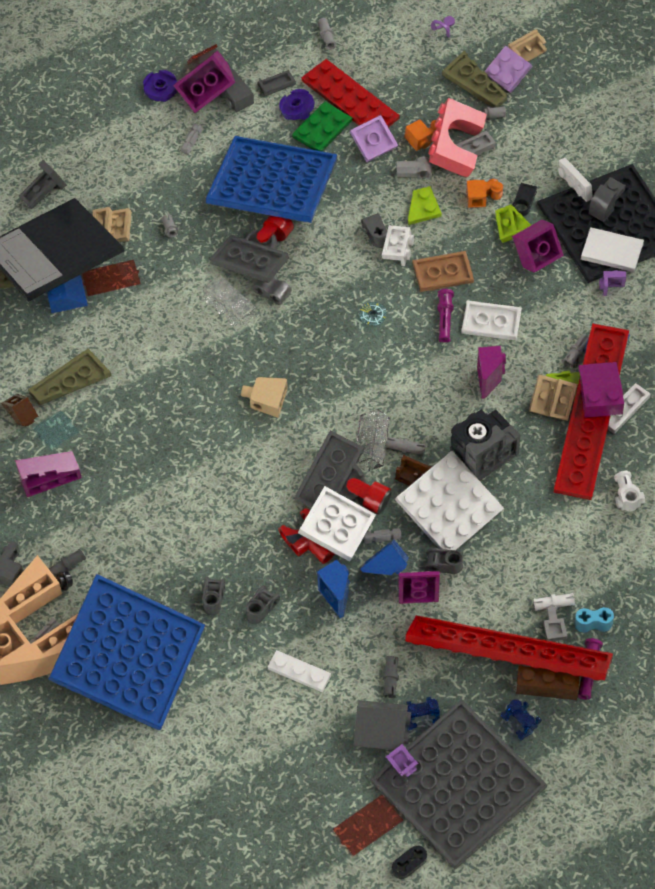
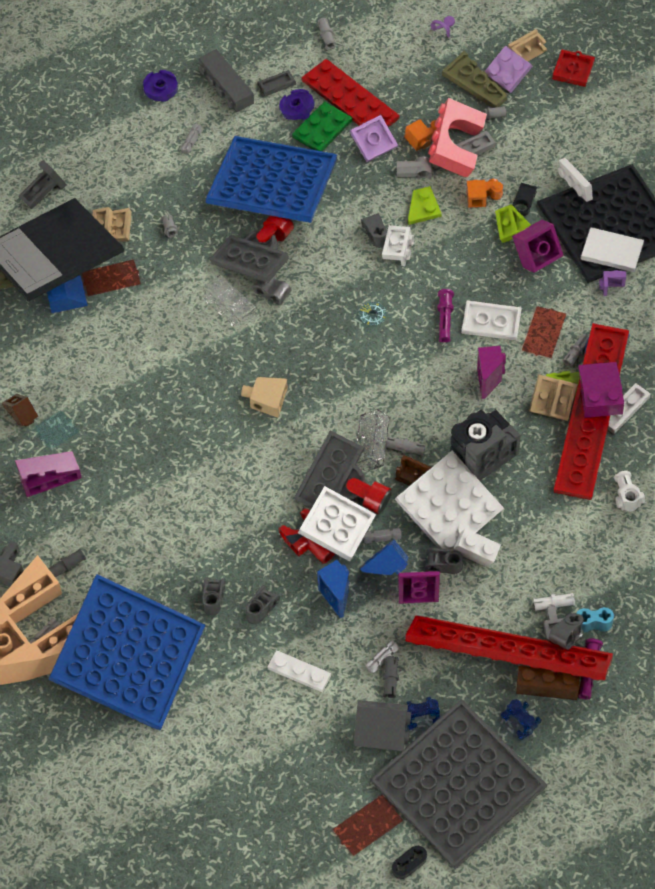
(65, 580): black plate -> none
(72, 376): olive wing -> none
(196, 56): clear red piece -> none
(205, 81): magenta slope -> none
(379, 658): none -> light grey axle
(402, 761): medium lavender bracket -> none
(443, 271): medium nougat tile -> none
(477, 547): none -> white brick
(544, 332): none -> clear red piece
(567, 631): none -> dark grey piece
(573, 68): none -> red plate
(604, 199): dark grey brick -> none

